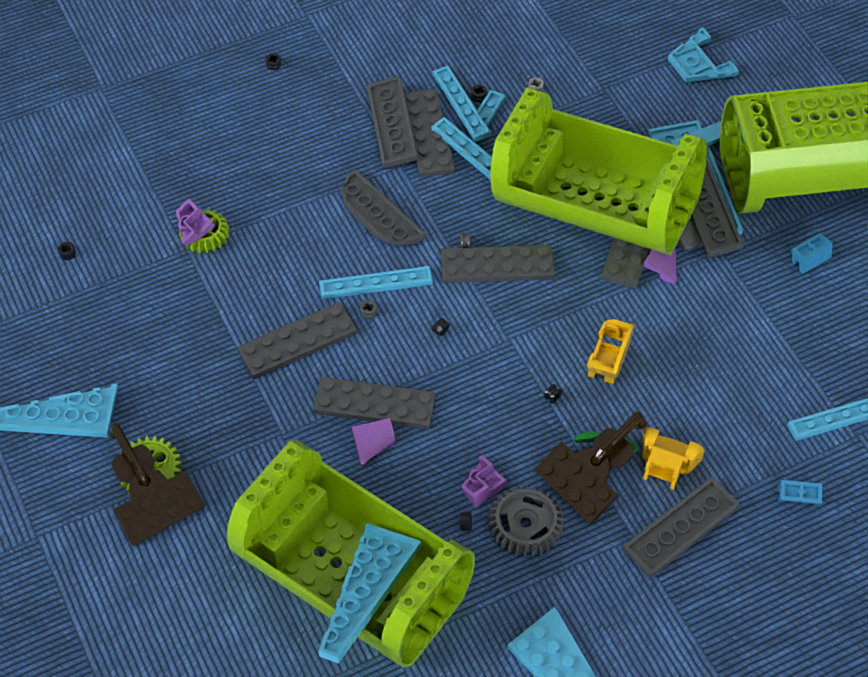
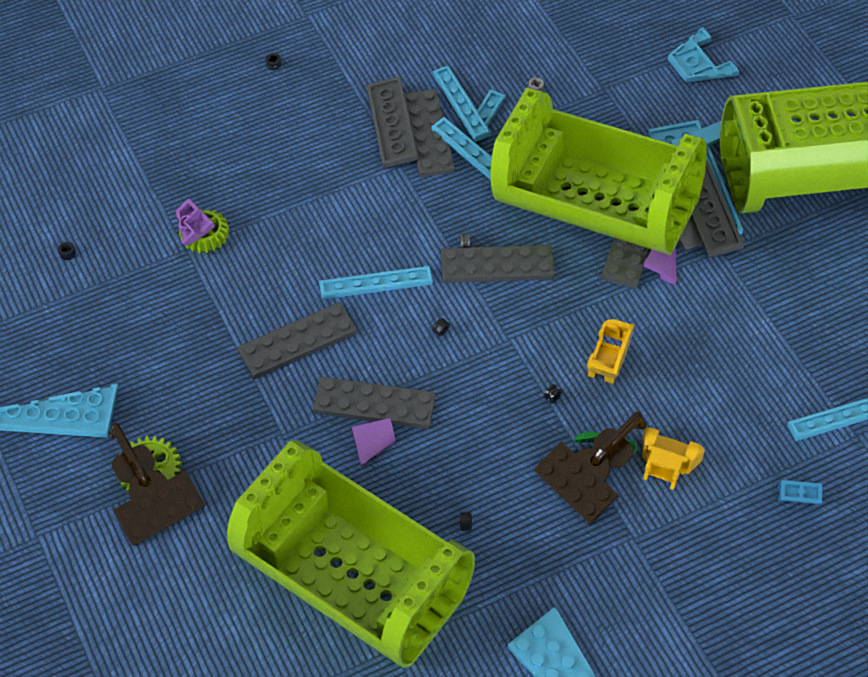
(365, 313): dark grey bush -> none
(374, 572): medium azure wing -> none
(378, 213): dark grey plate -> none
(478, 93): black bush -> none
(483, 482): medium lavender slope -> none
(516, 509): dark grey gear -> none
(680, 527): dark grey plate -> none
(812, 252): dark azure hinge -> none

